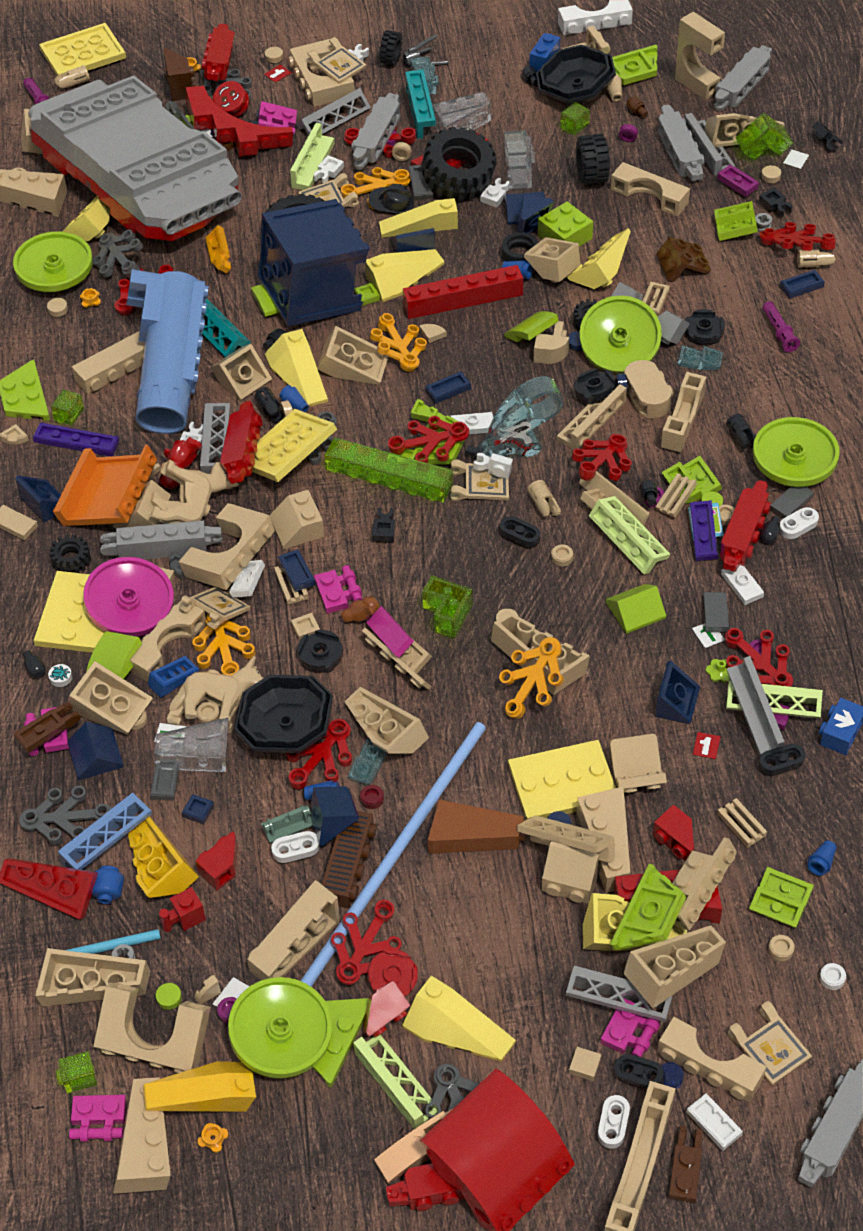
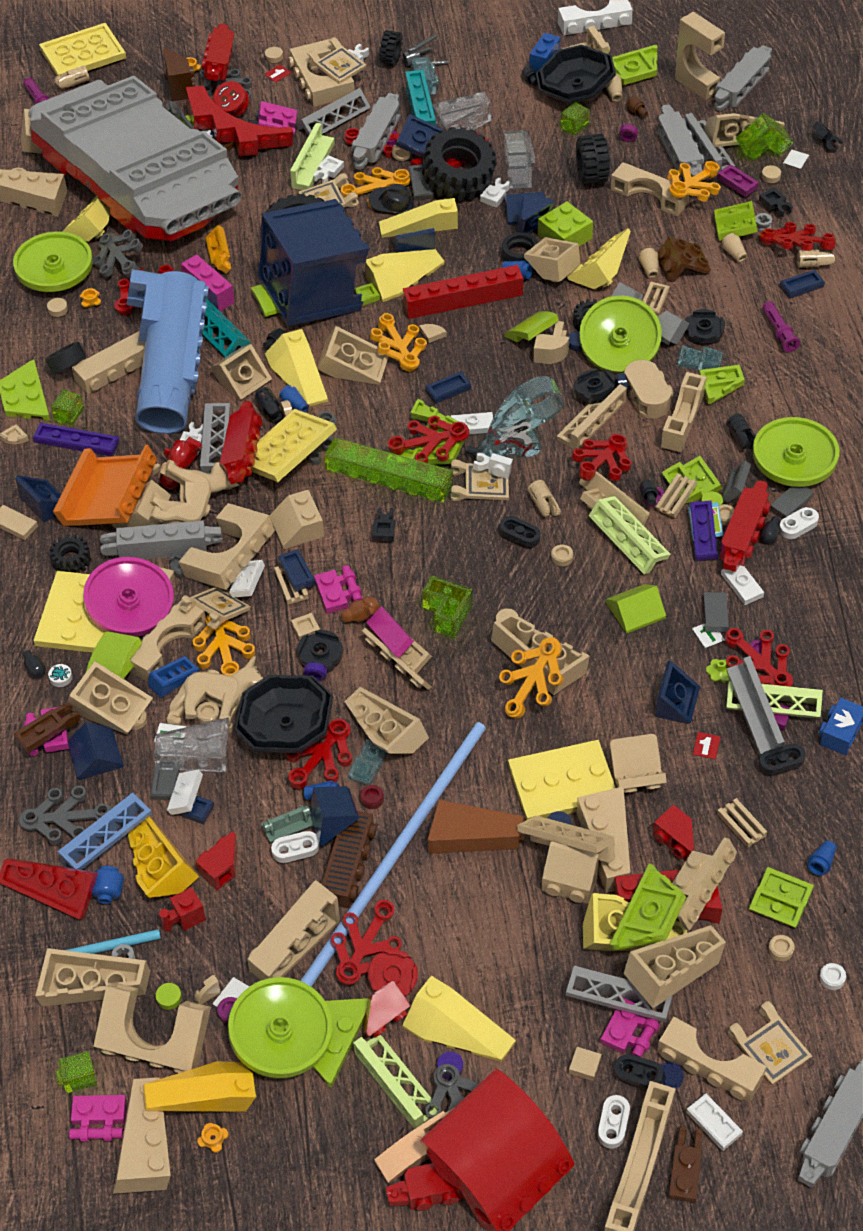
(65, 357): none -> black tyre
(184, 792): none -> white plate
(219, 291): none -> dark pink arch
(315, 669): none -> dark purple tile
(416, 135): none -> dark blue plate
(453, 1059): none -> dark purple tile
(649, 261): none -> tan cone
(680, 189): none -> light orange plant
(721, 381): none -> lime wing
(734, 246): none -> tan cone
(736, 481): none -> dark grey tile

